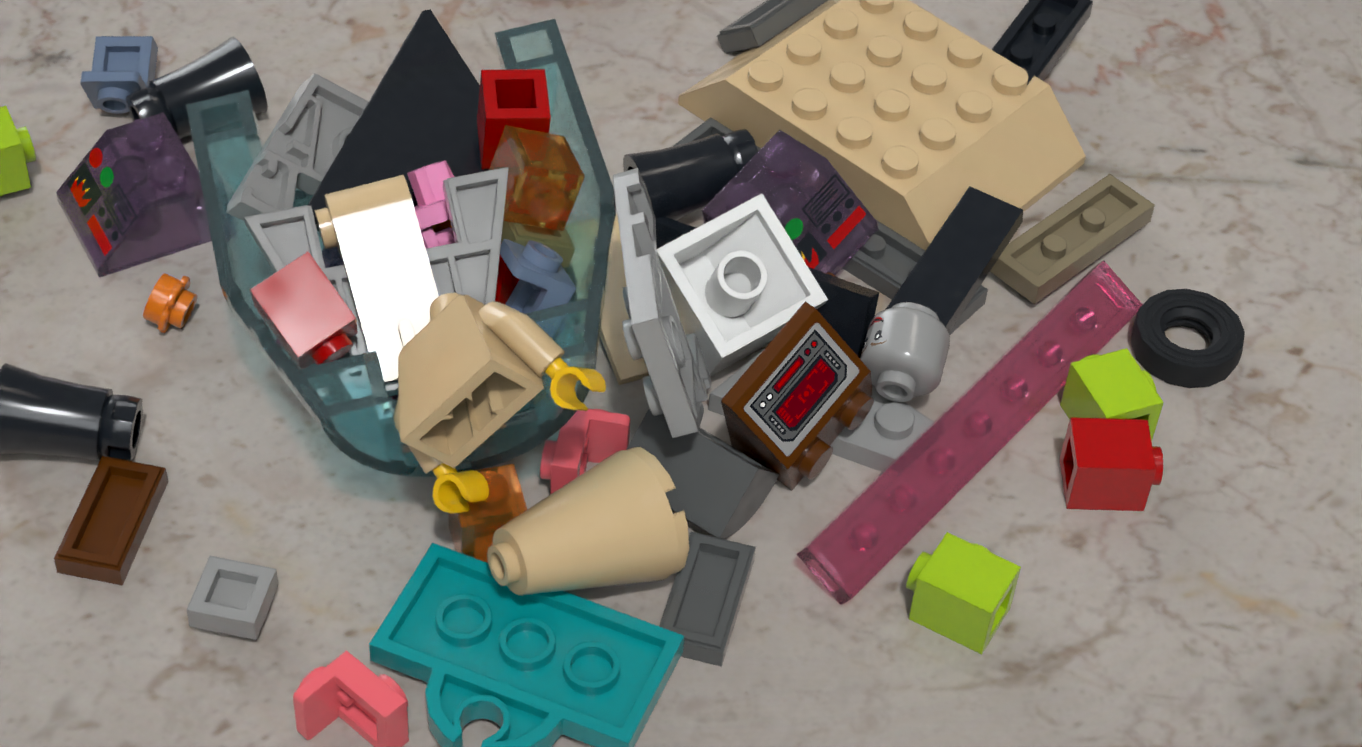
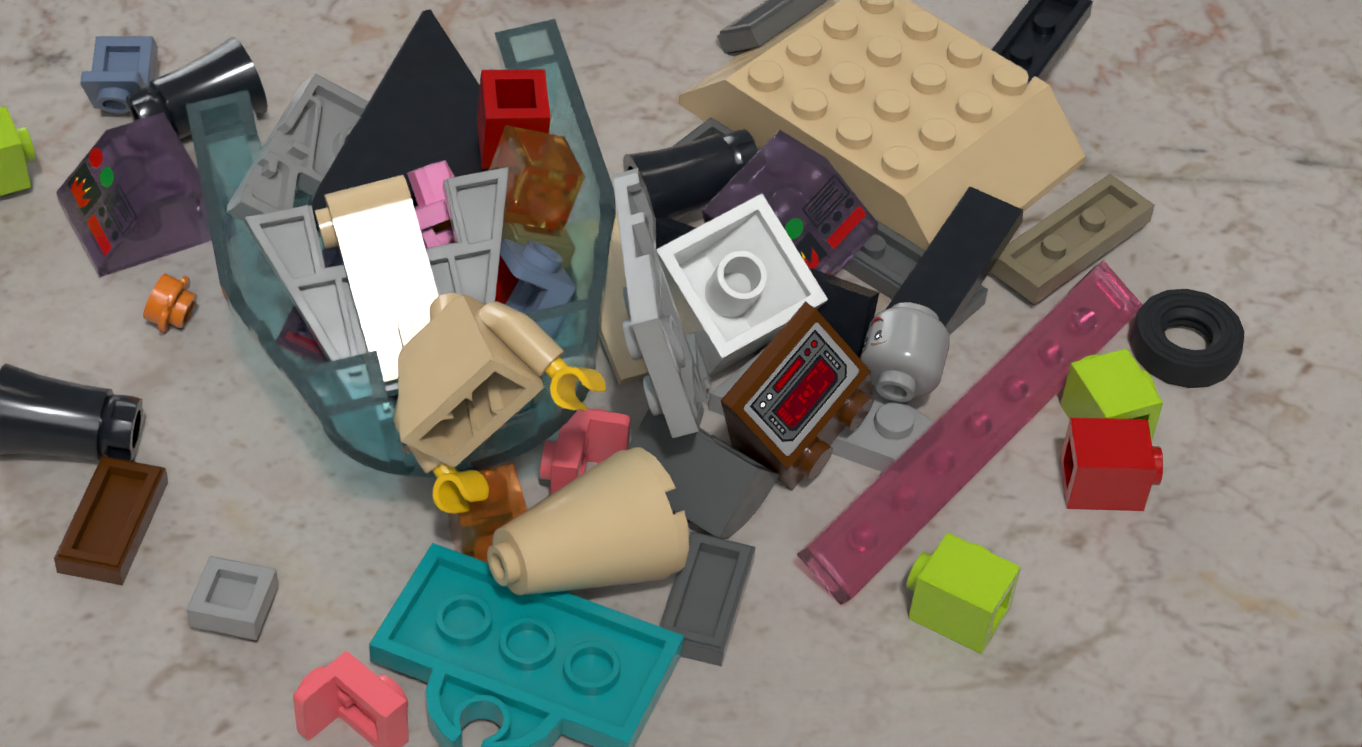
(306, 312): brick -> none

